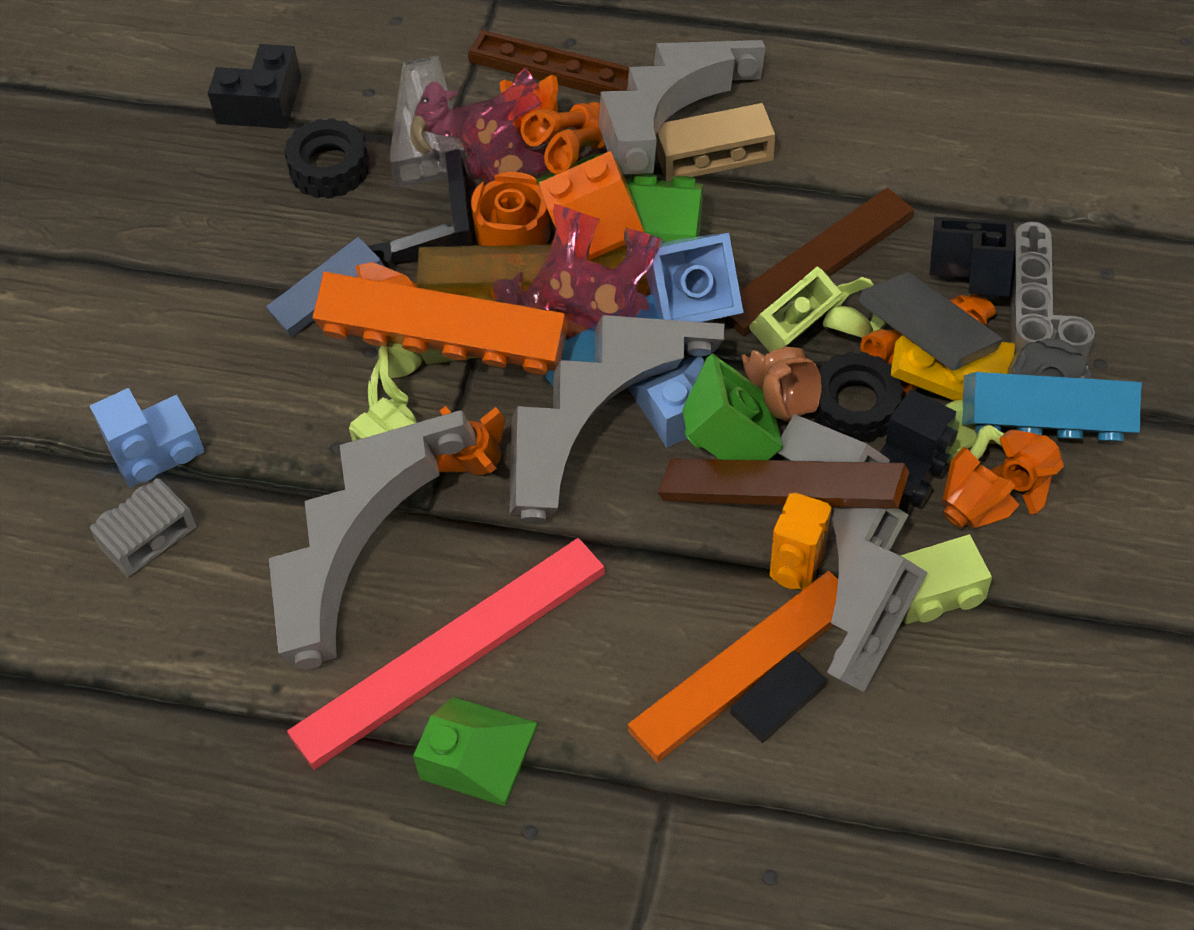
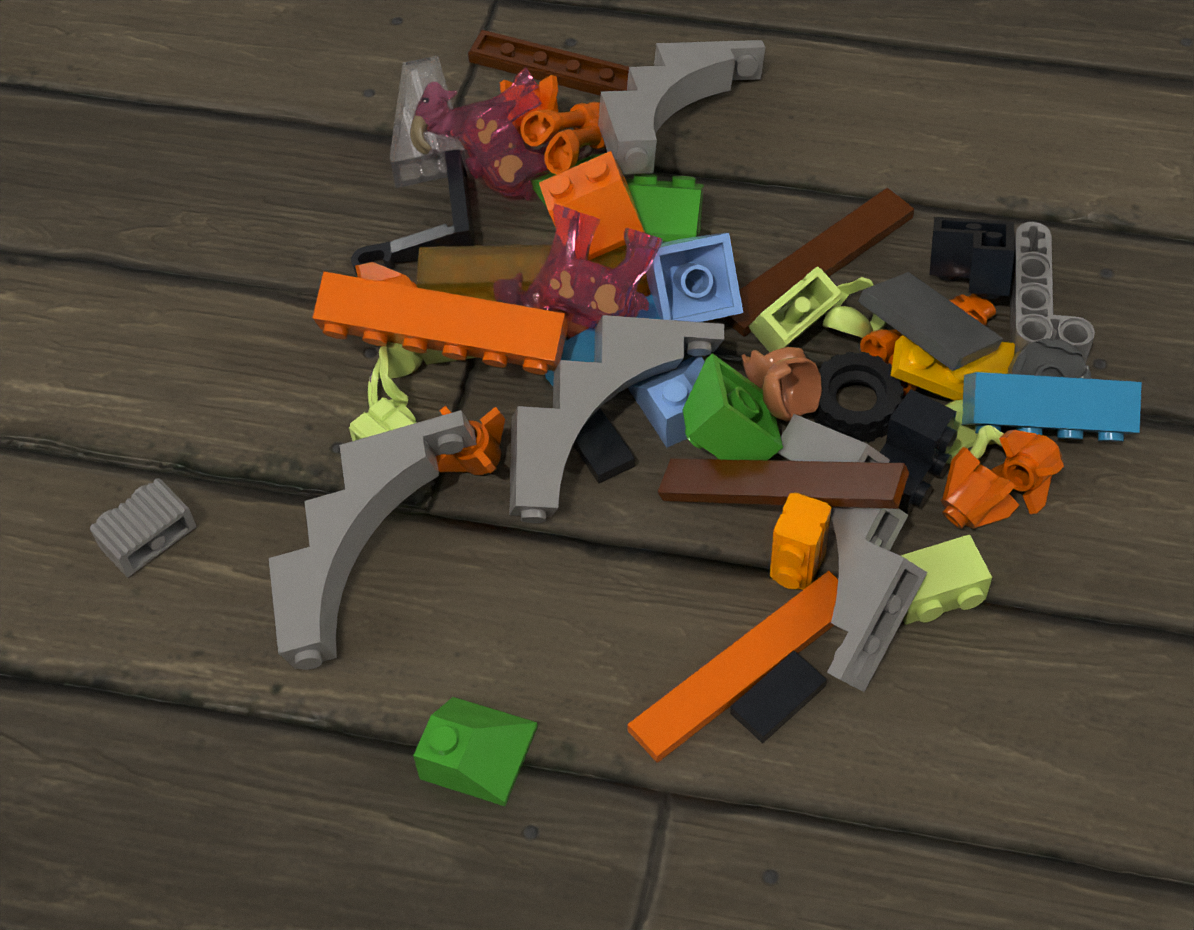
(148, 439): light blue brick -> none
(259, 94): black brick -> none
(296, 305): sand blue tile -> none
(322, 136): black tyre -> none
(445, 653): coral tile -> none
(510, 211): orange brick -> none
(602, 448): none -> black tile
(715, 142): tan brick -> none

